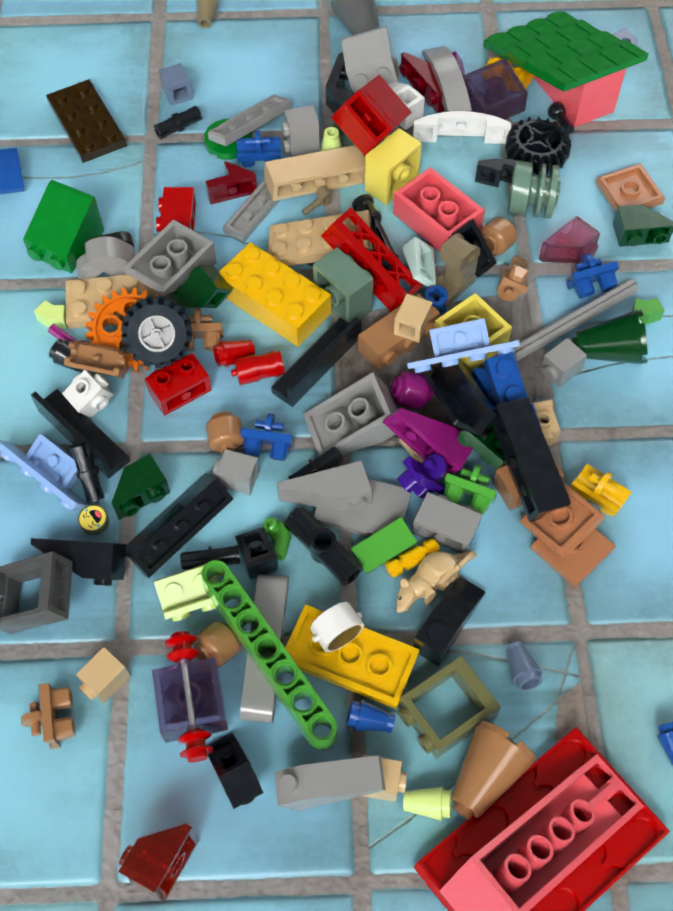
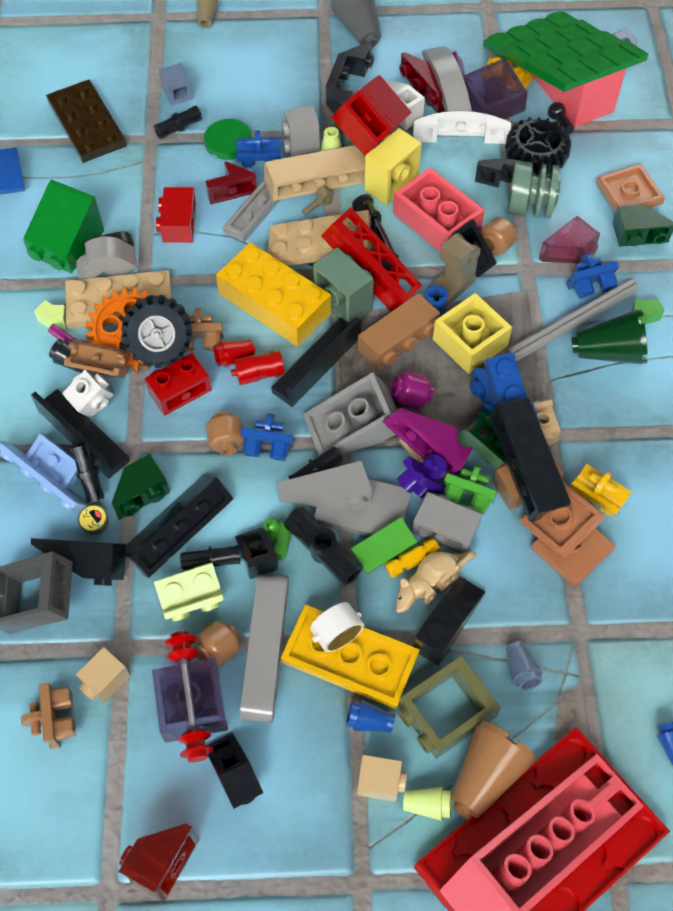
(171, 257): light grey slope -> none
(202, 289): dark green slope -> none
(237, 471): light grey brick -> none
(249, 120): light grey tile -> none
(275, 665): bright green beam -> none
(328, 782): light grey slope -> none
(369, 56): light grey slope -> none
(413, 318): tan brick -> none
(420, 261): light aqua slope -> none
(459, 342): light blue bracket -> none
(460, 397): black panel -> none
(513, 279): medium nougat hips -> none
(563, 362): light grey brick -> none

